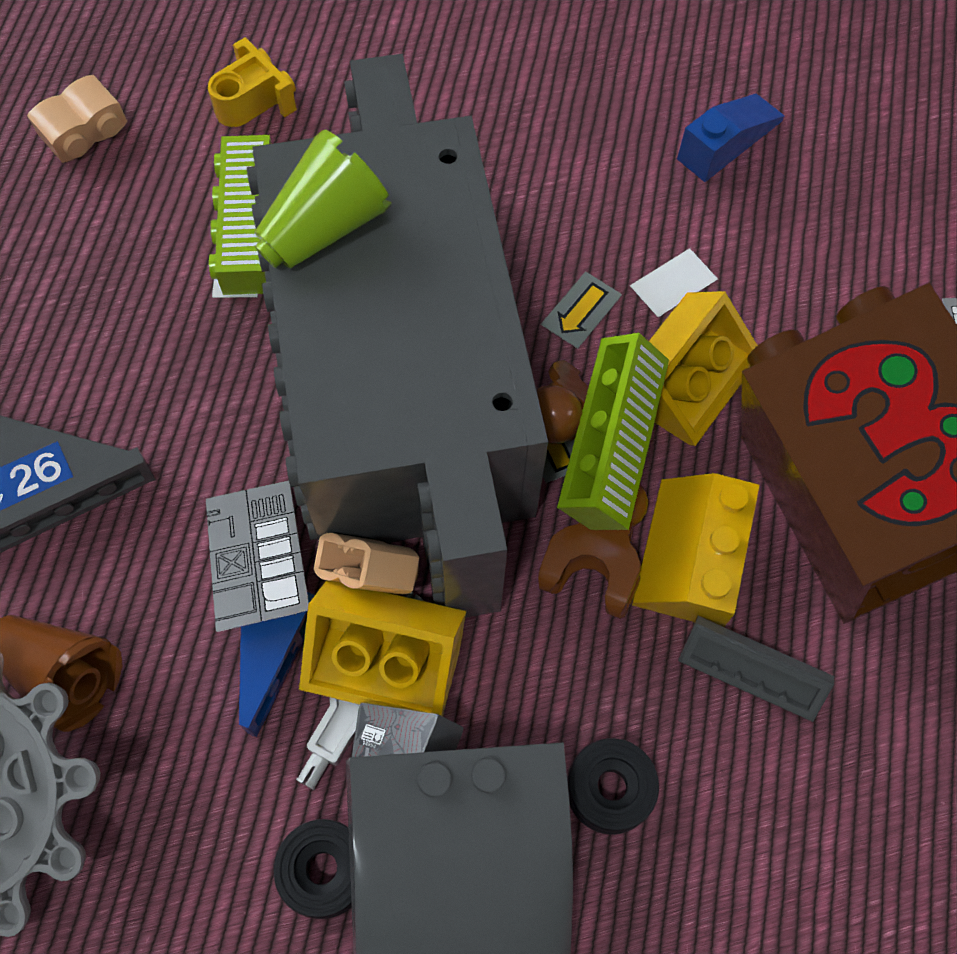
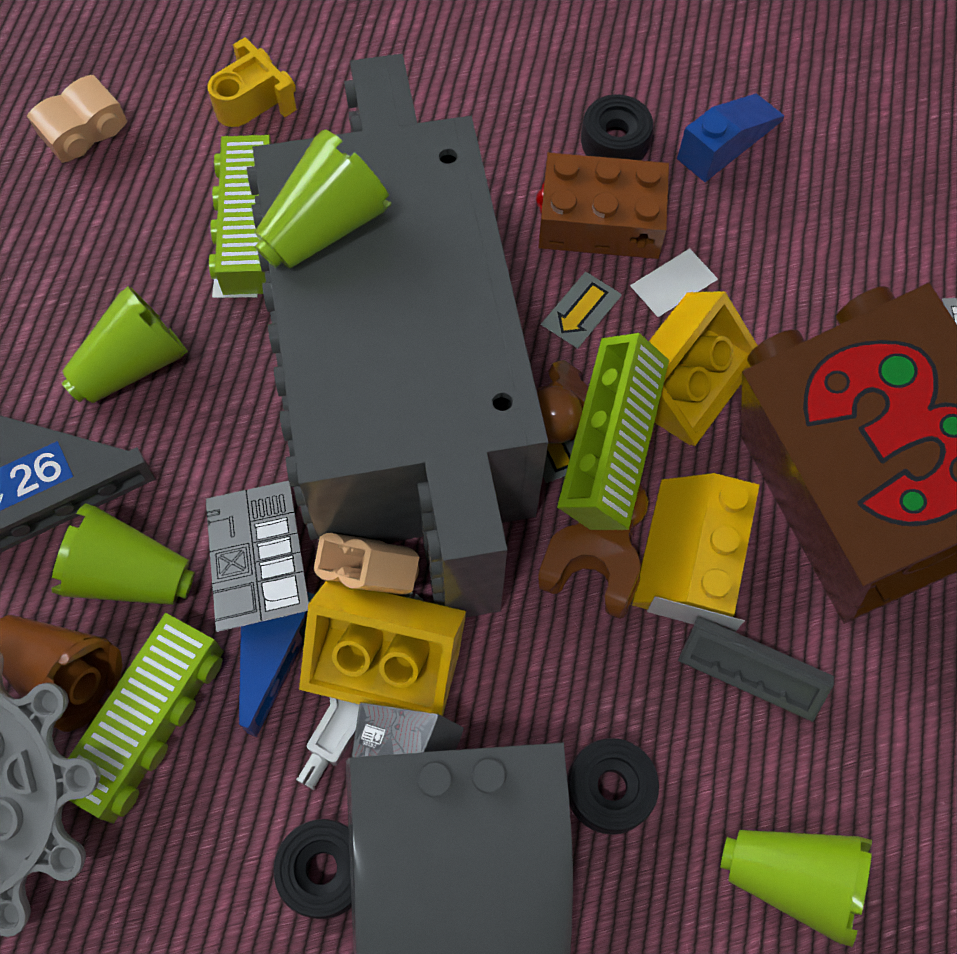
(118, 563): none -> lime cone
(121, 349): none -> lime cone
(143, 712): none -> lime brick
(603, 205): none -> dark orange piece
(620, 112): none -> black tyre
(689, 613): none -> white sticker
(804, 875): none -> lime cone

